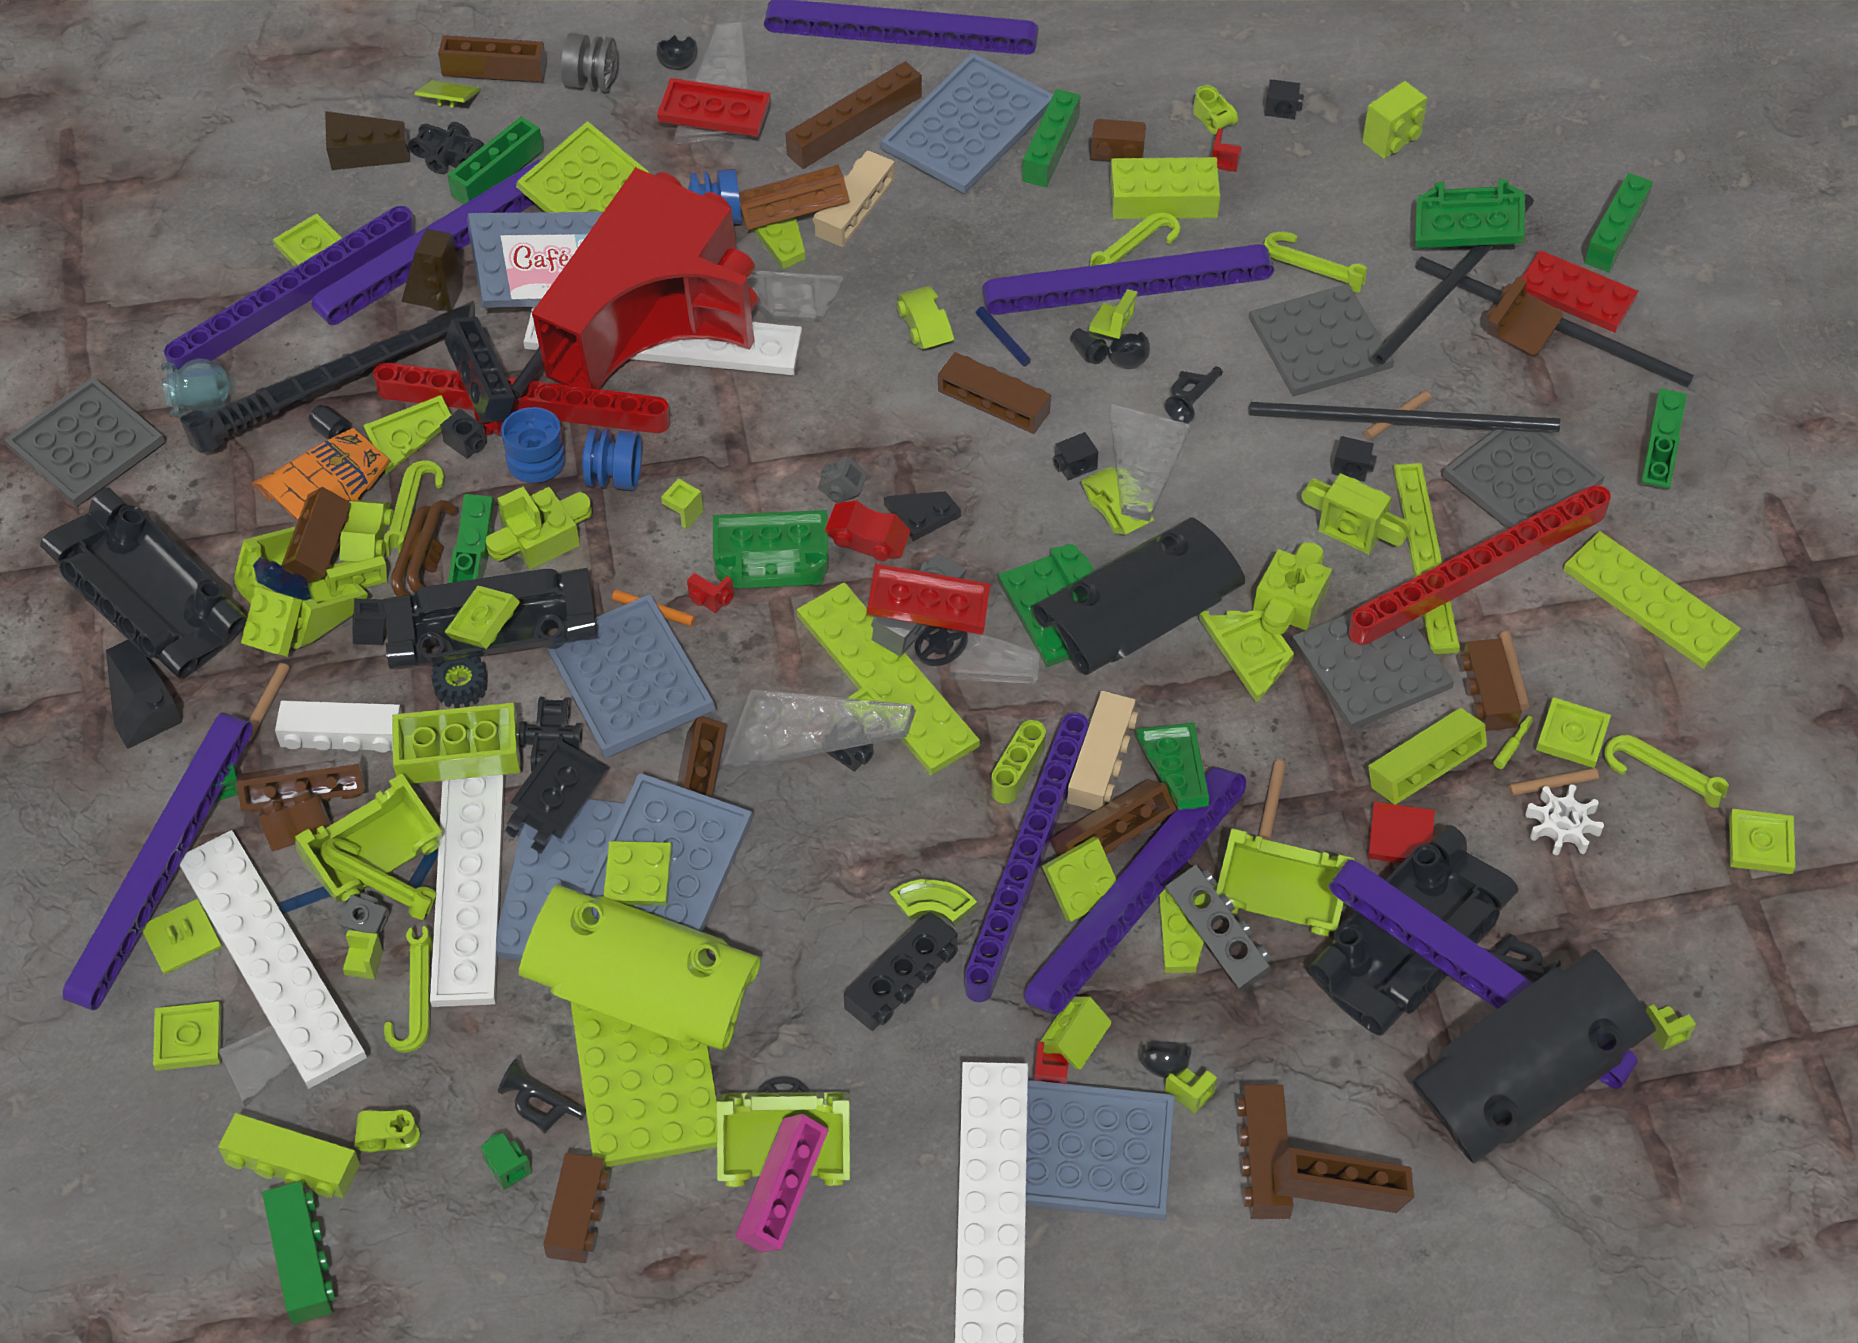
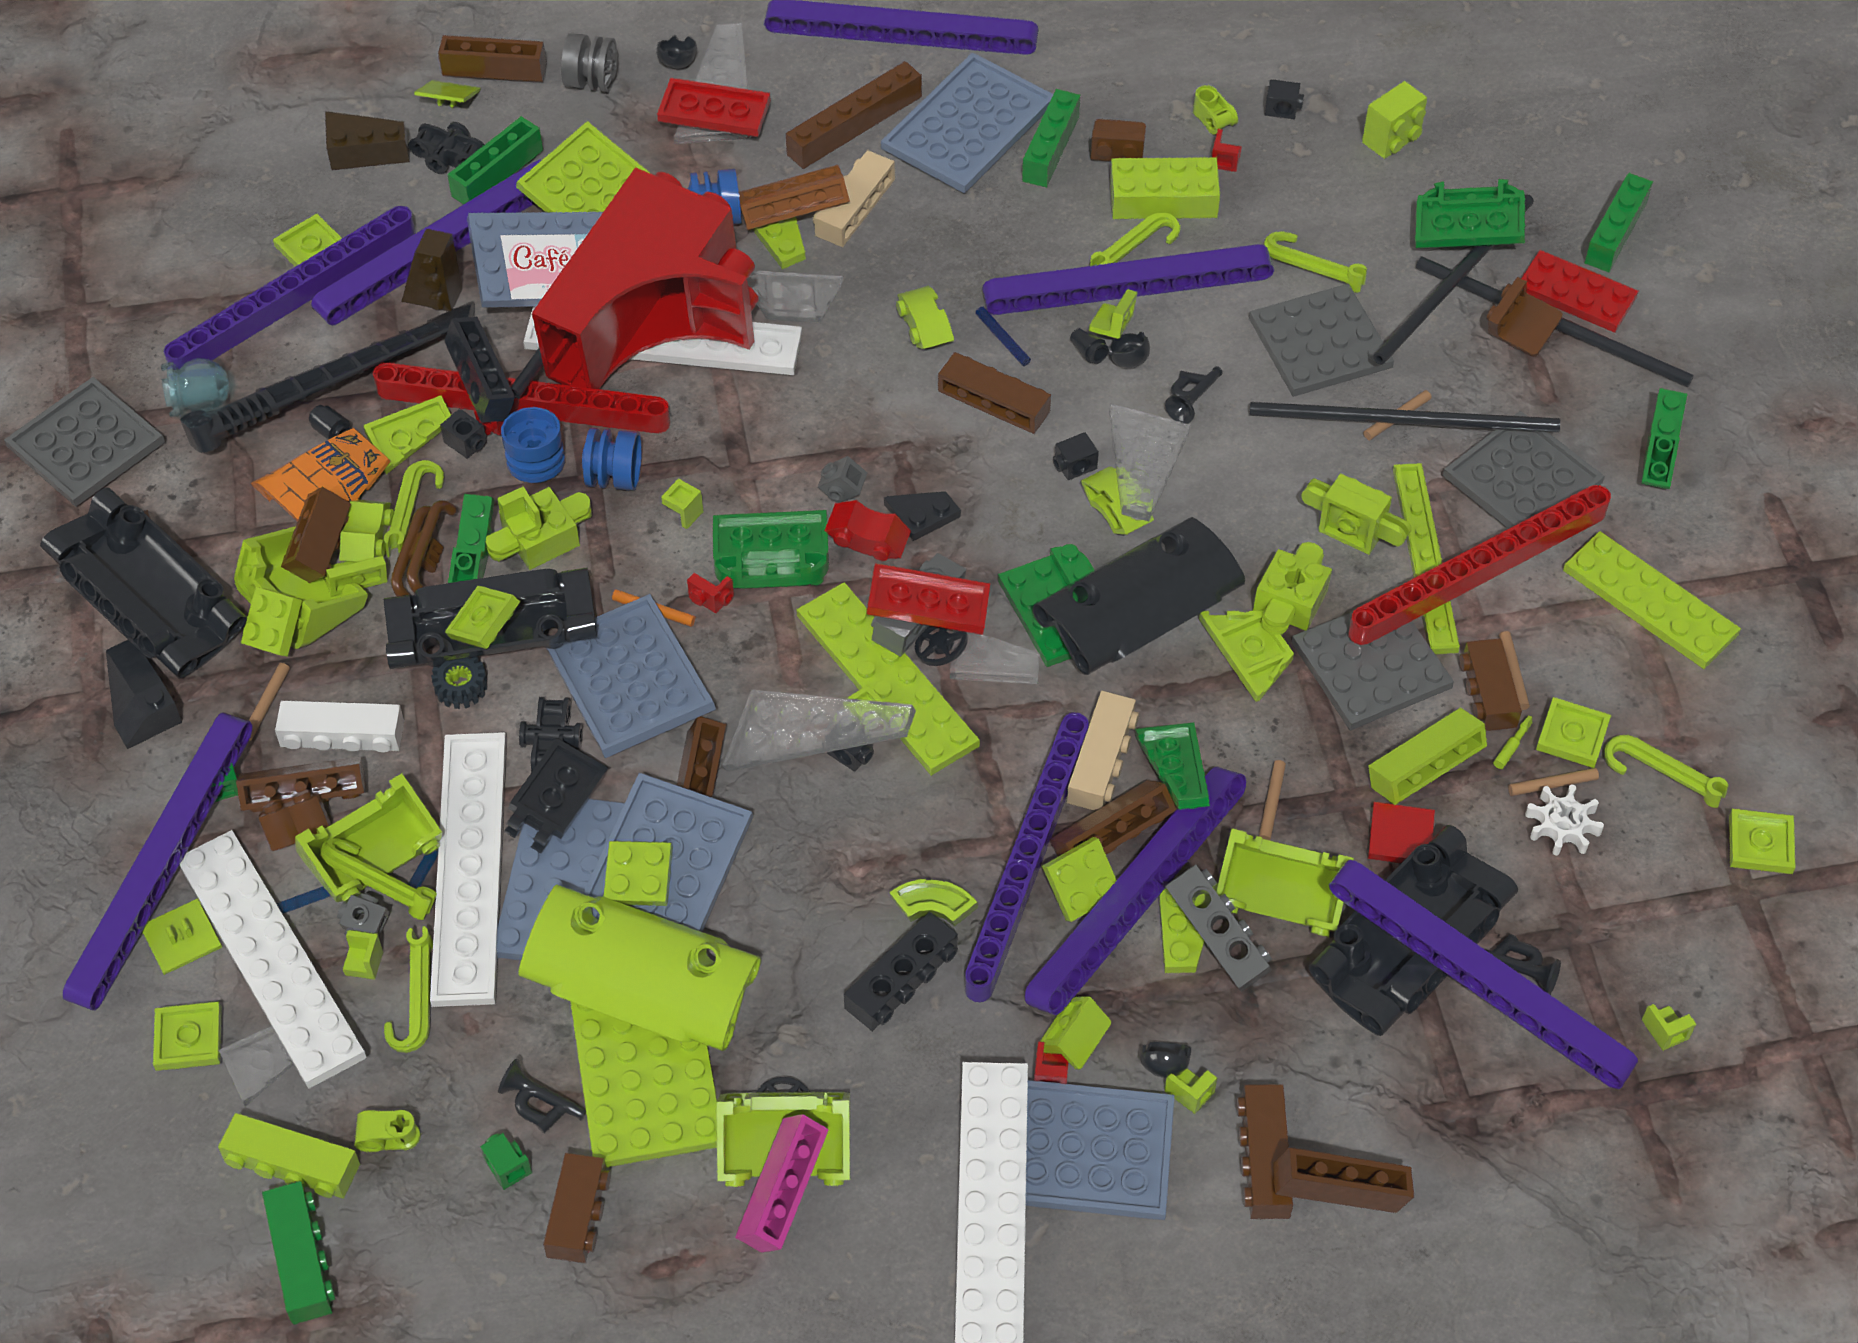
(276, 578): clear blue plate -> none
(368, 621): black brick -> none
(456, 743): lime brick -> none
(1018, 750): lime beam -> none
(1354, 458): black brick -> none
(1534, 1054): black panel -> none

